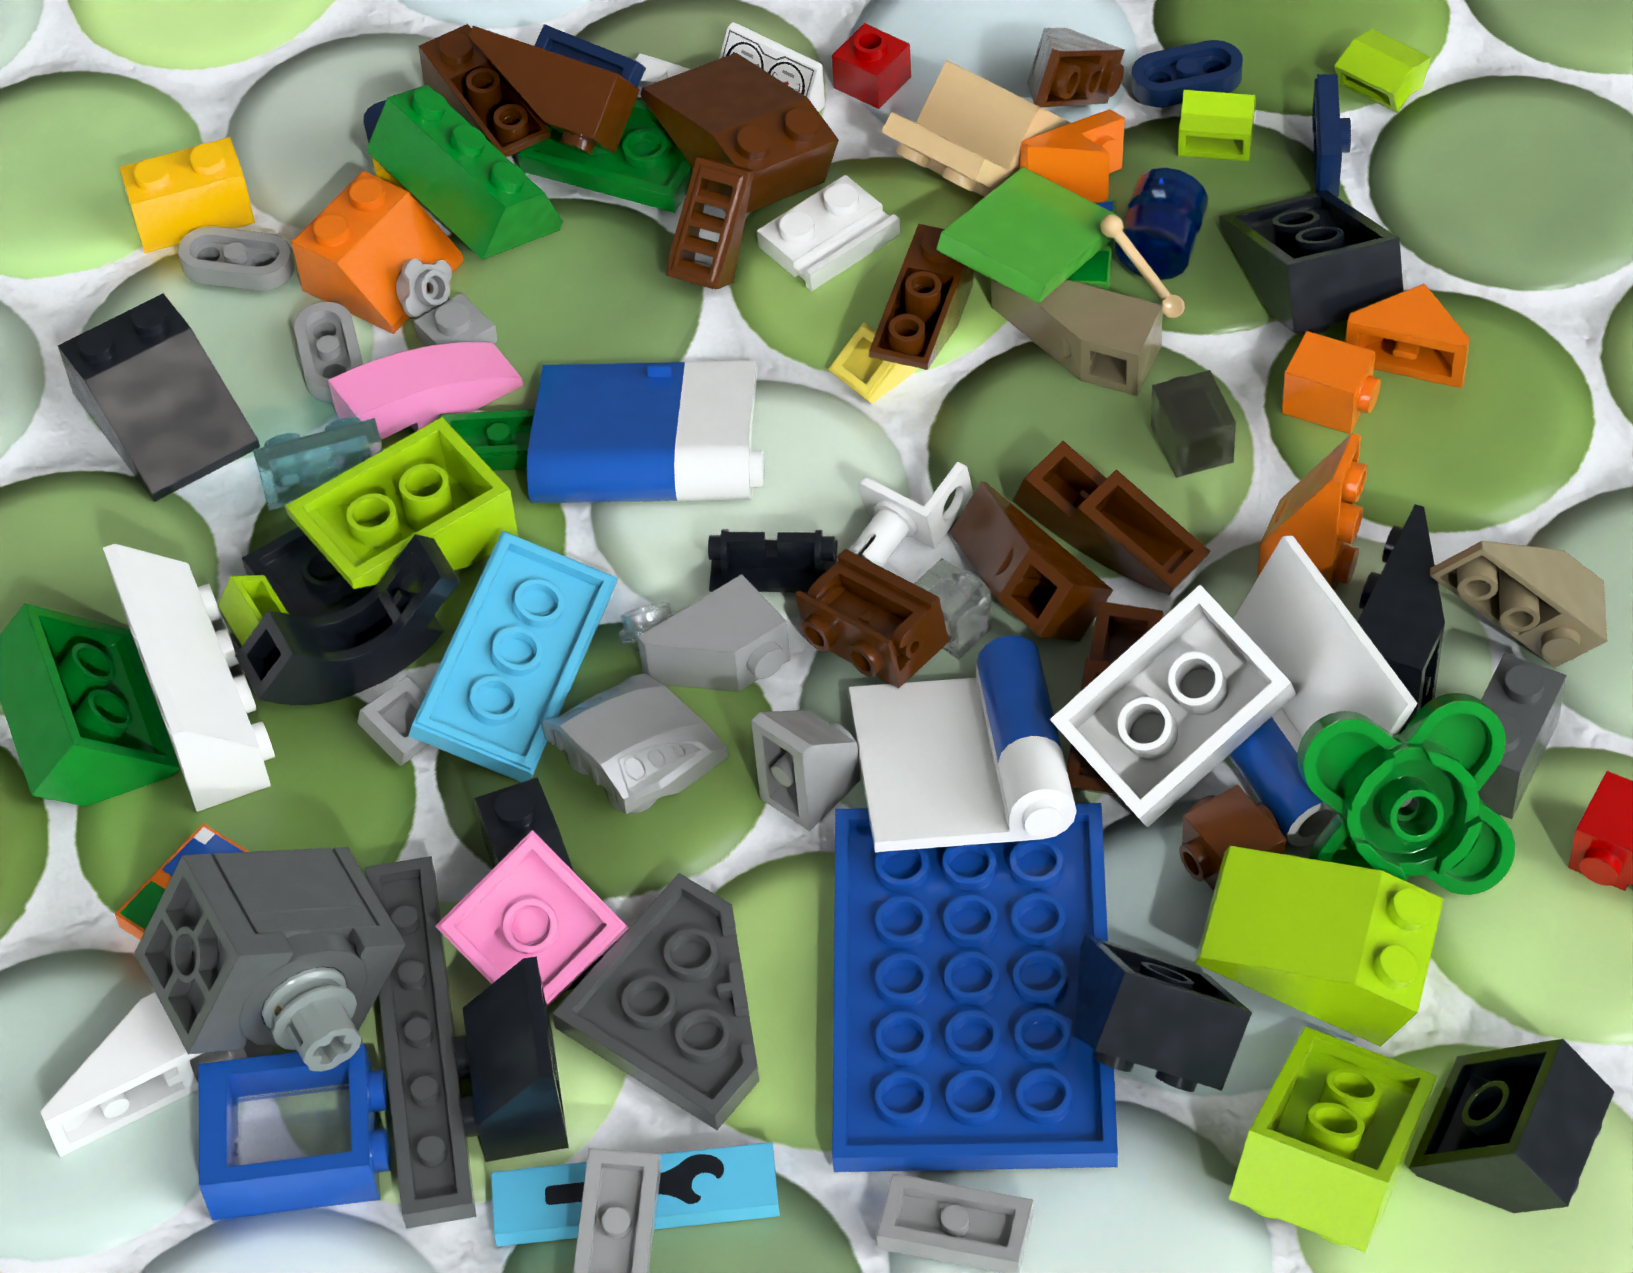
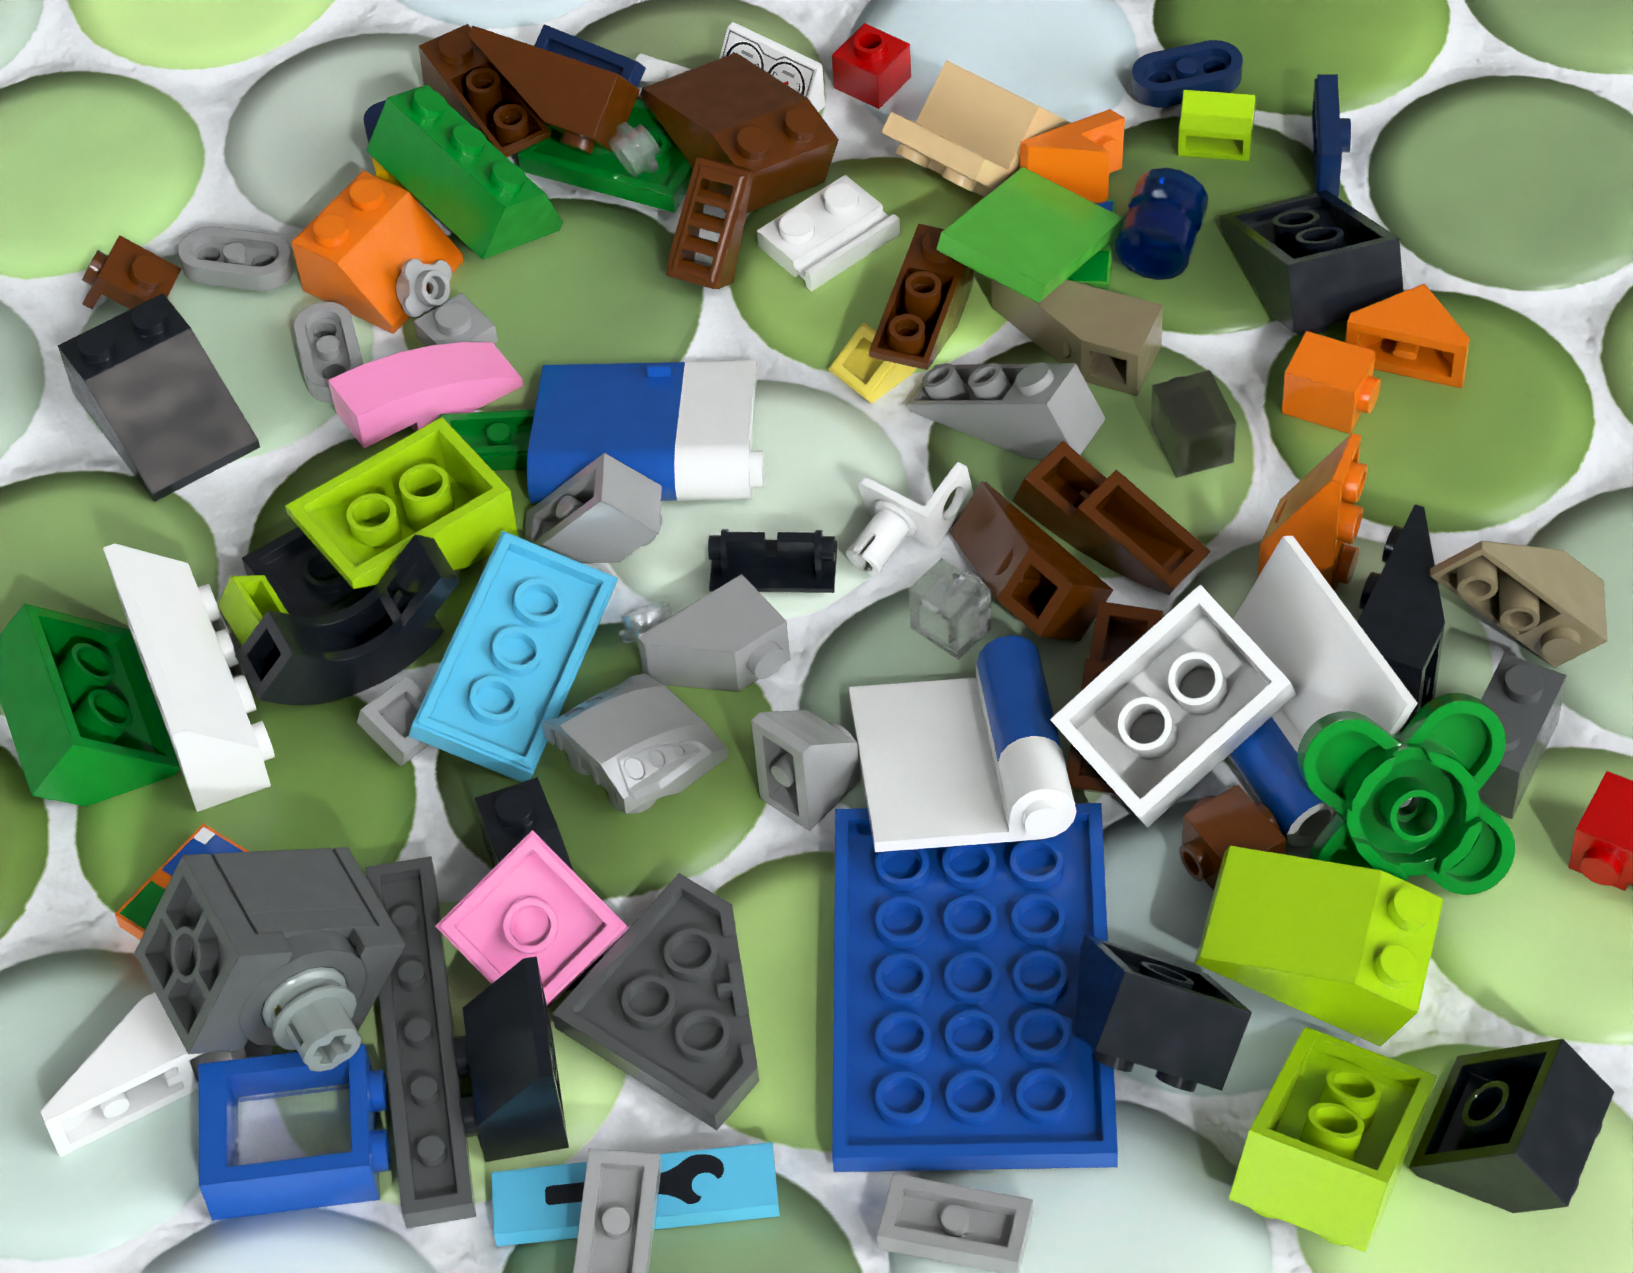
(128, 275): none -> reddish brown bracket
(187, 192): yellow brick -> none
(298, 464): clear light blue plate -> none
(598, 514): none -> light grey slope
(635, 149): none -> clear plate
(872, 619): reddish brown hinge -> none
(1012, 405): none -> light grey slope
(1074, 69): reddish brown slope -> none
(1113, 227): tan hinge -> none
(1382, 69): lime piece -> none

